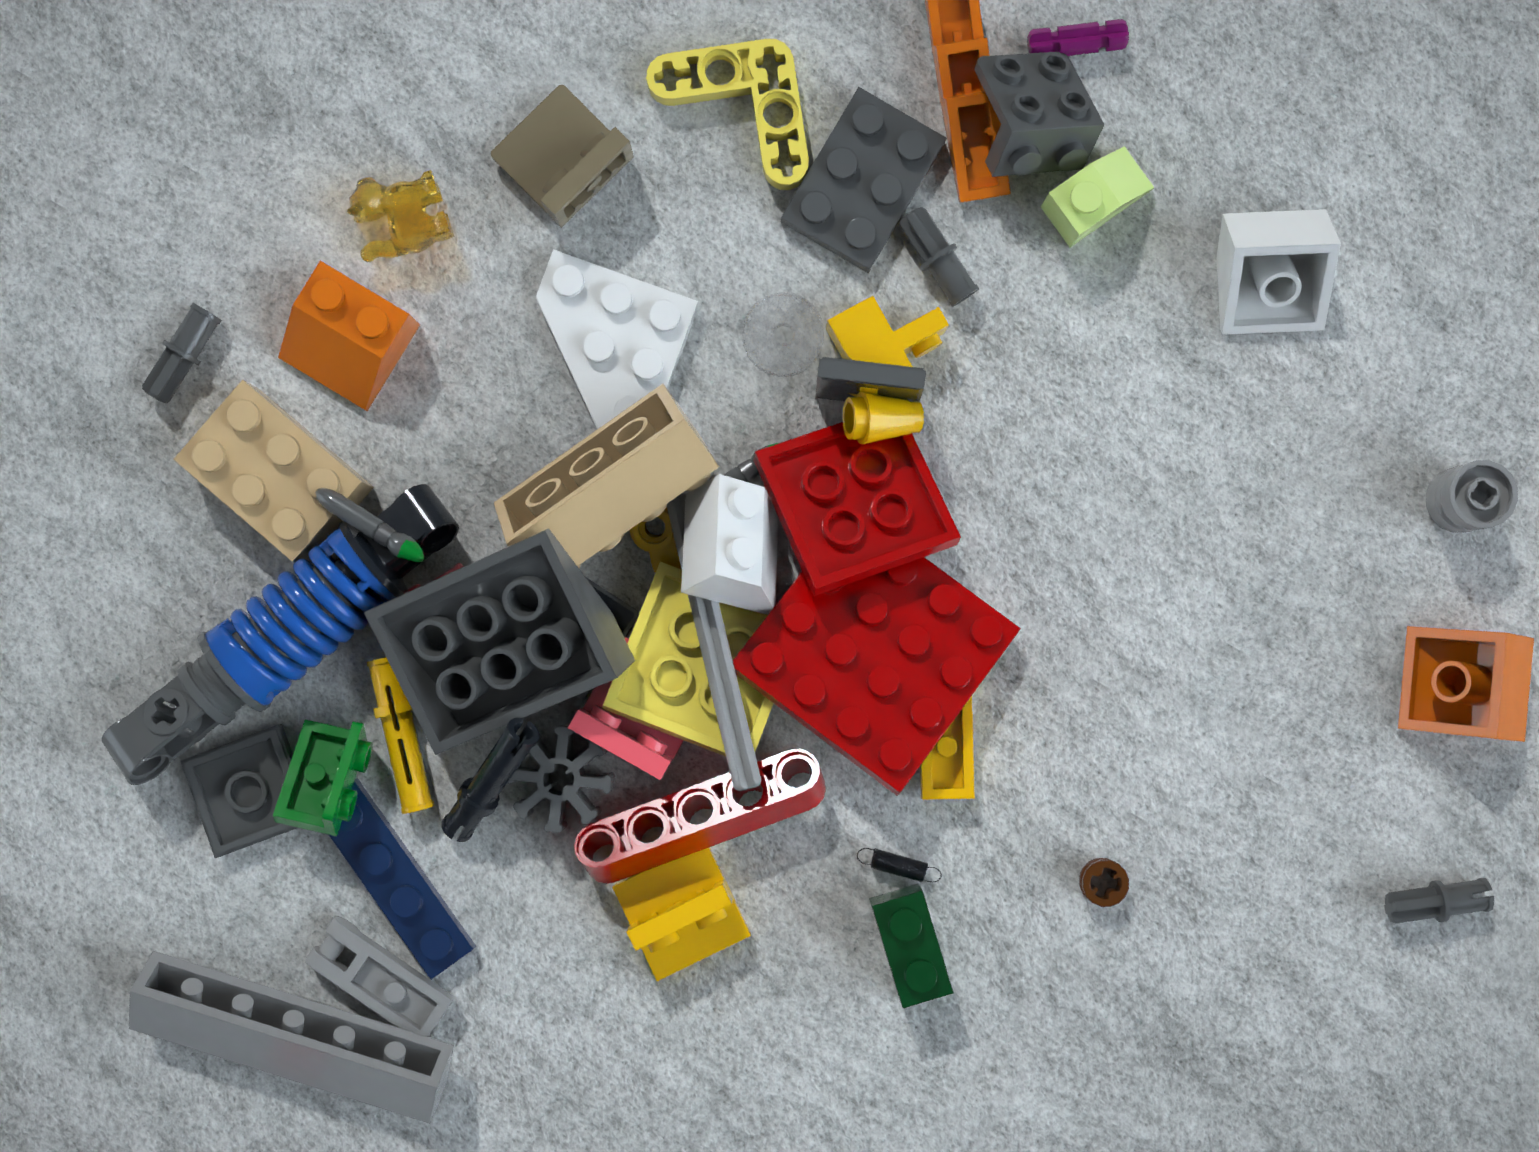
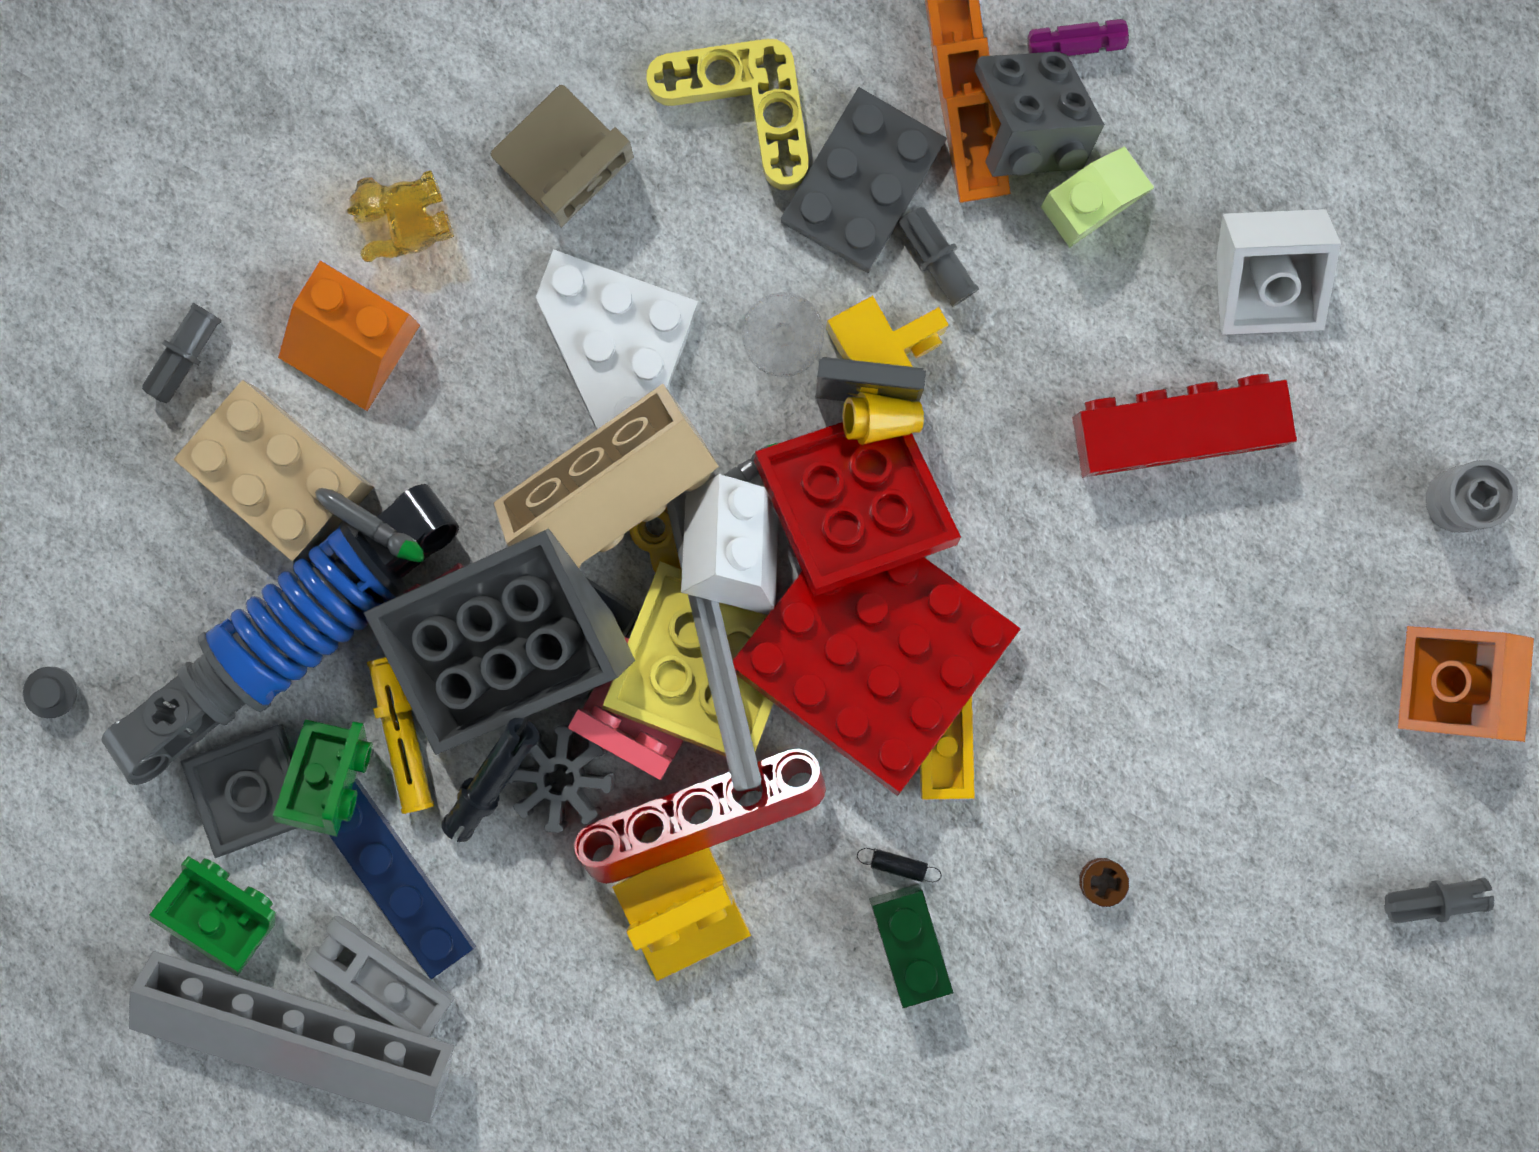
(50, 692): none -> dark grey plate
(215, 914): none -> green bracket
(1185, 426): none -> red brick

